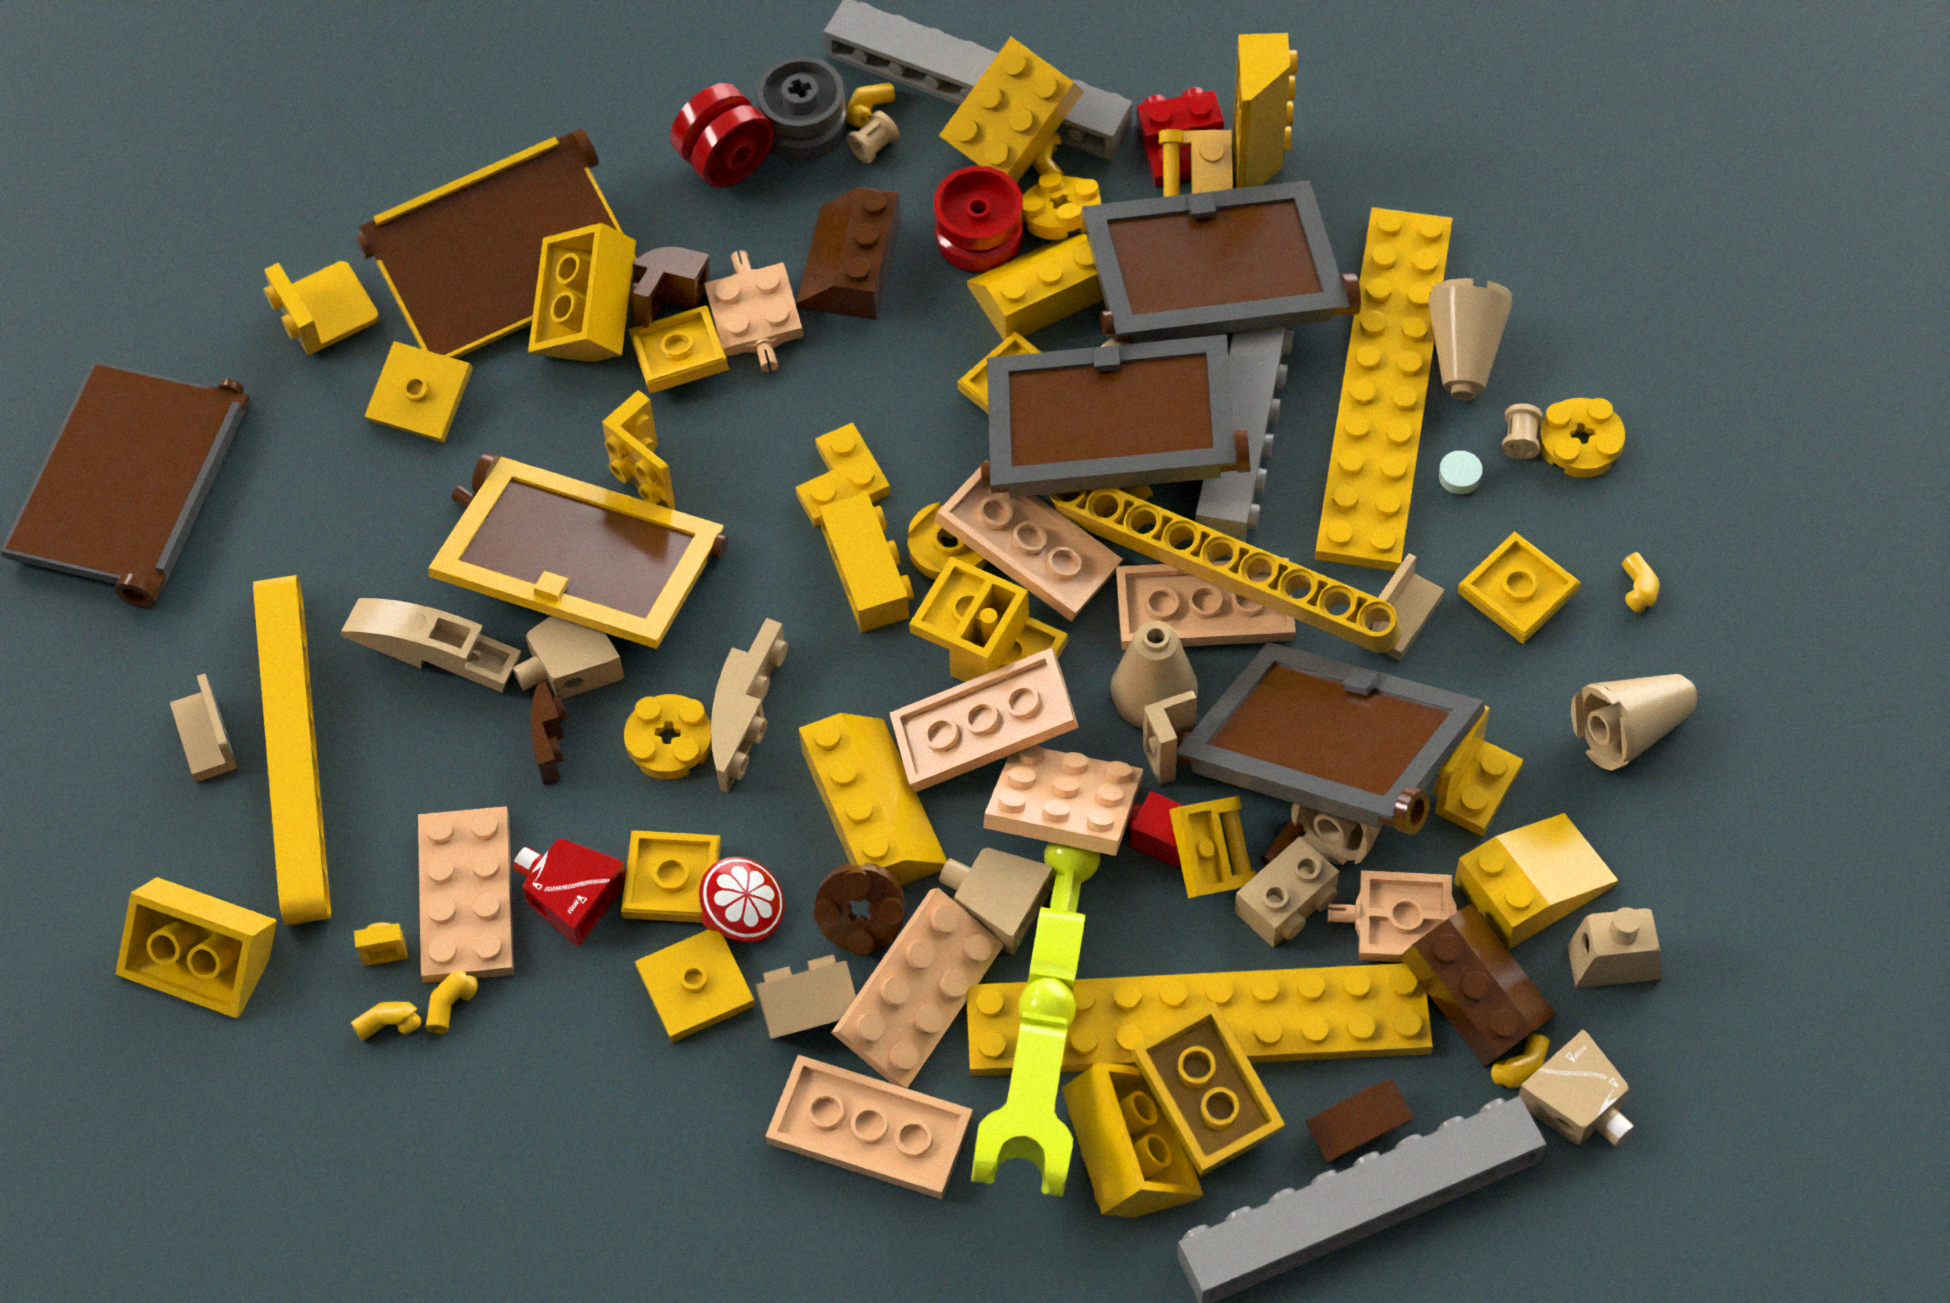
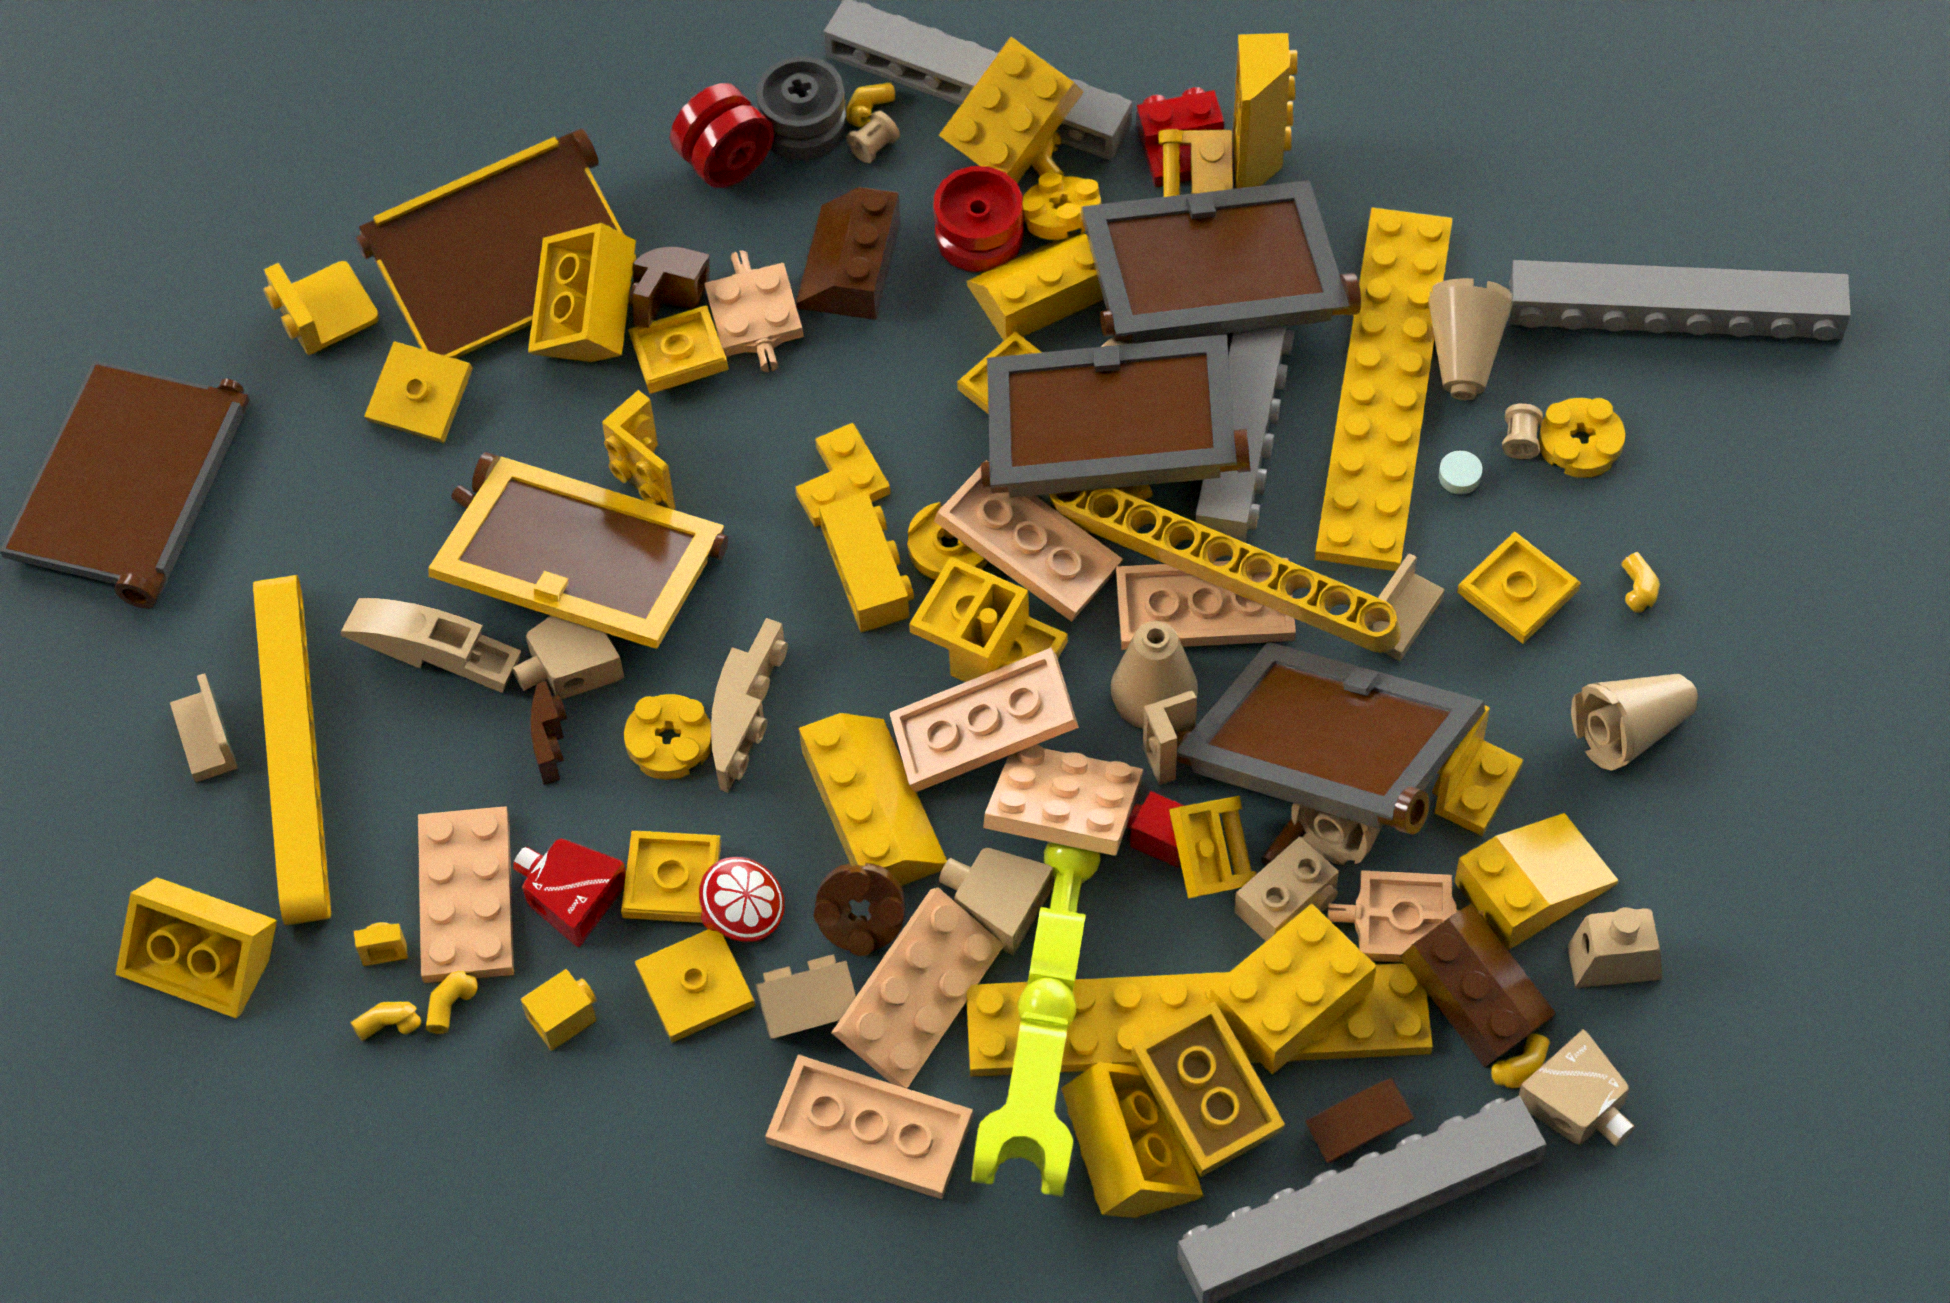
(560, 1008): none -> yellow brick
(1293, 988): none -> yellow brick
(1679, 299): none -> light grey brick

